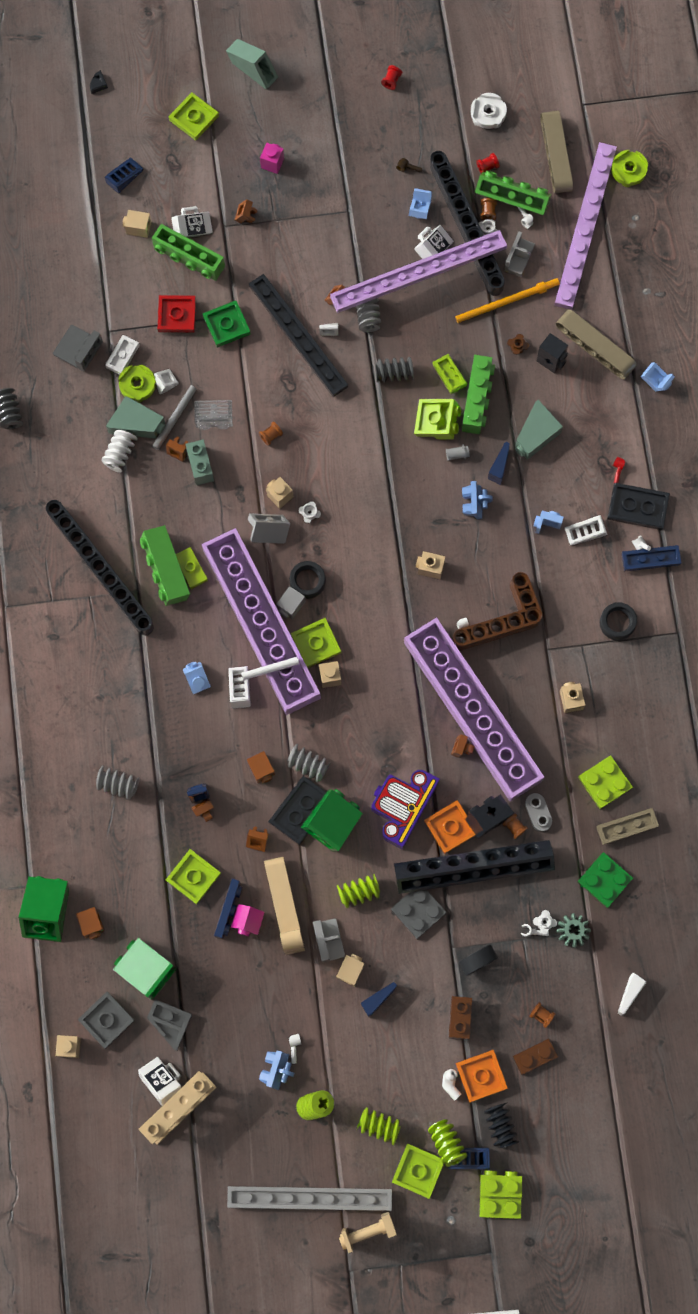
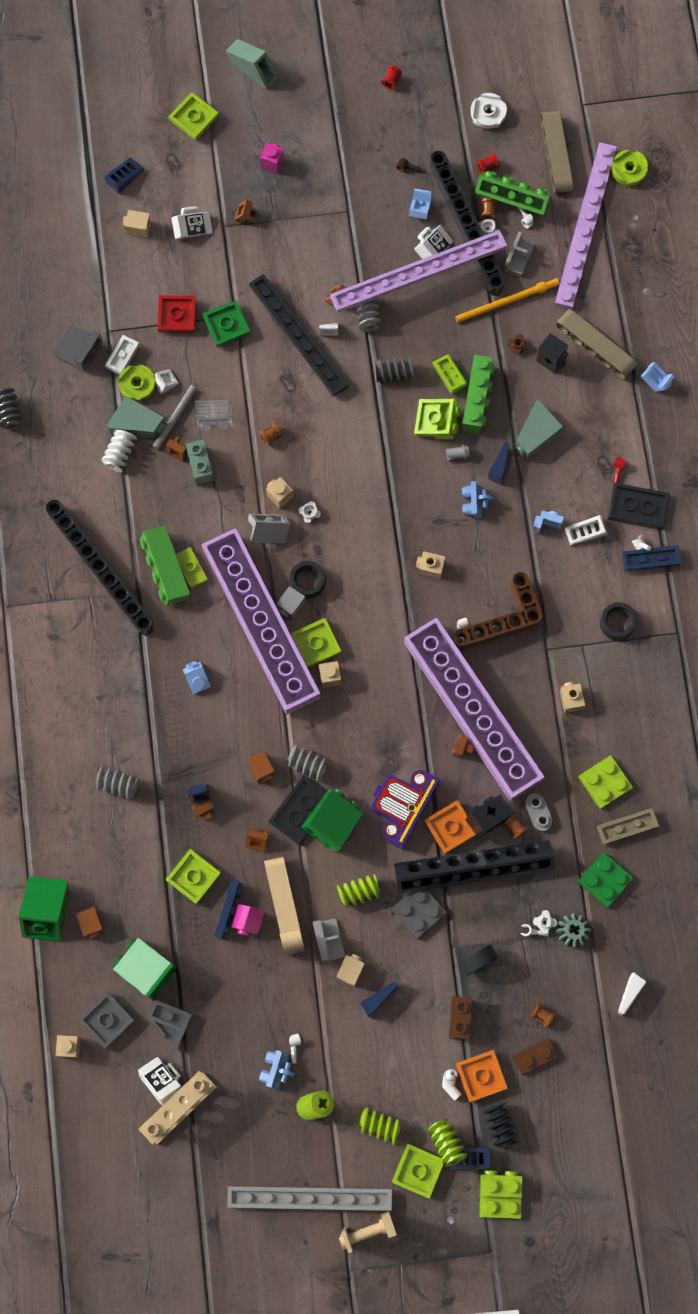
(98, 83): black tile -> none
(188, 252): bright green brick -> none
(239, 699): white slope -> none
(270, 668): white bar -> none

